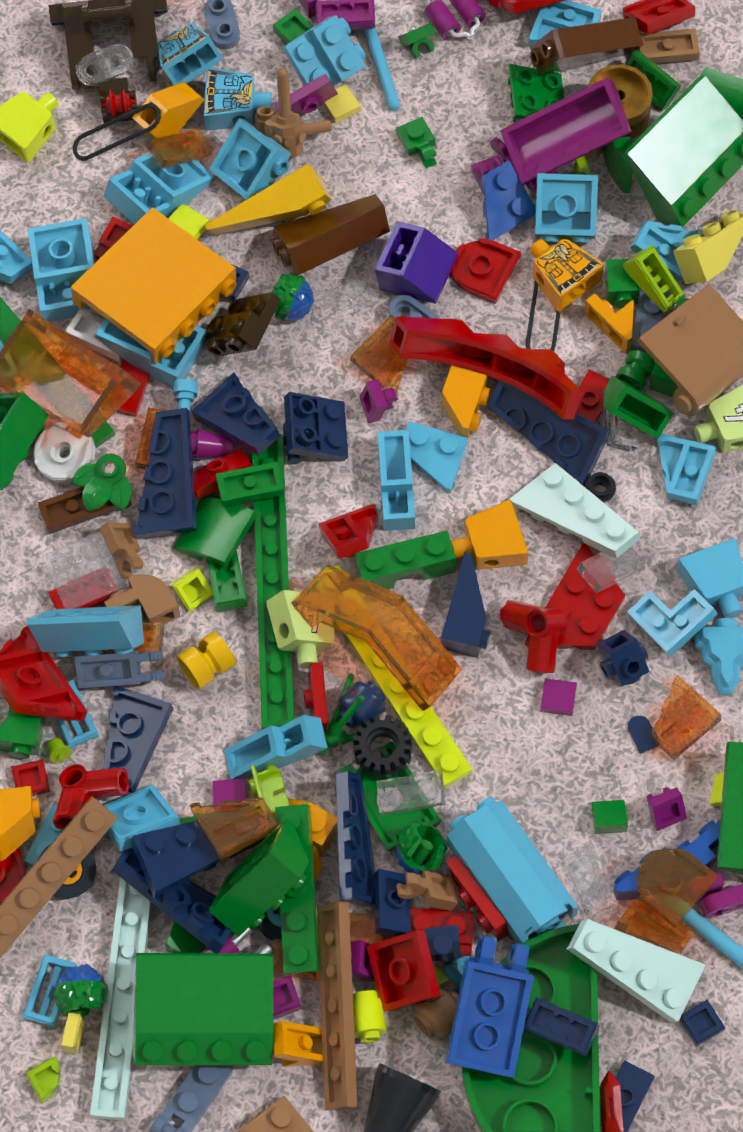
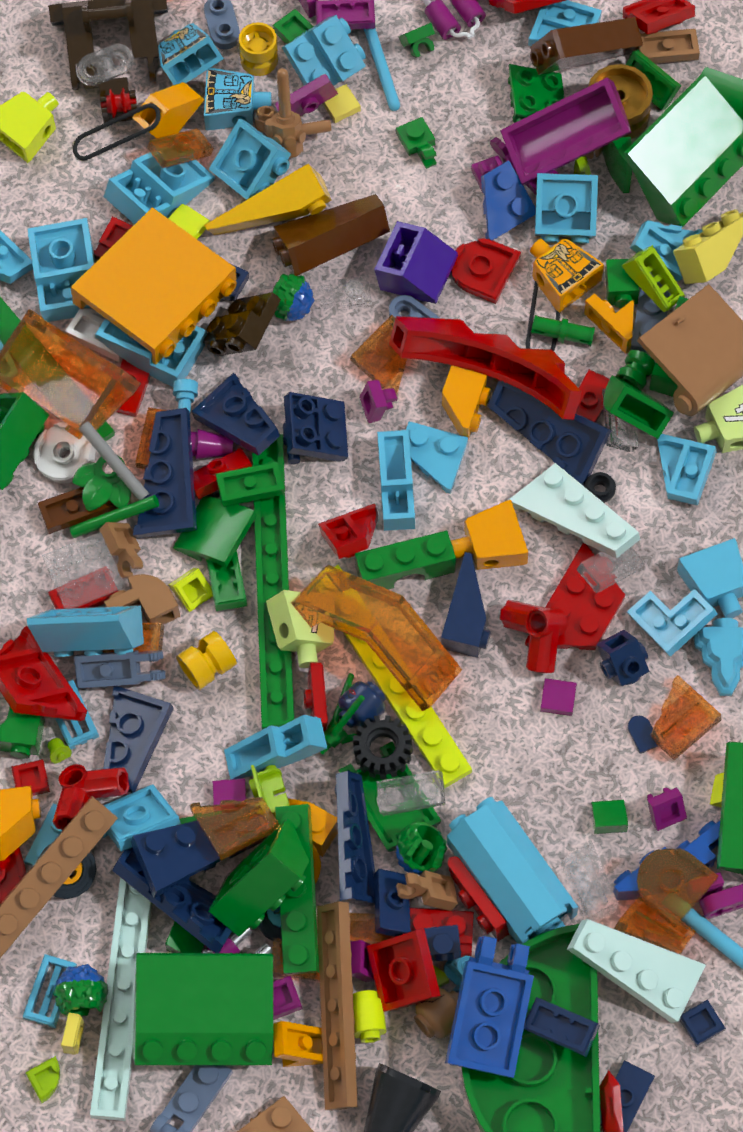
(113, 460): none -> light grey bar
(114, 516): none -> green bar
(258, 49): none -> yellow wheel
(562, 330): none -> green pin

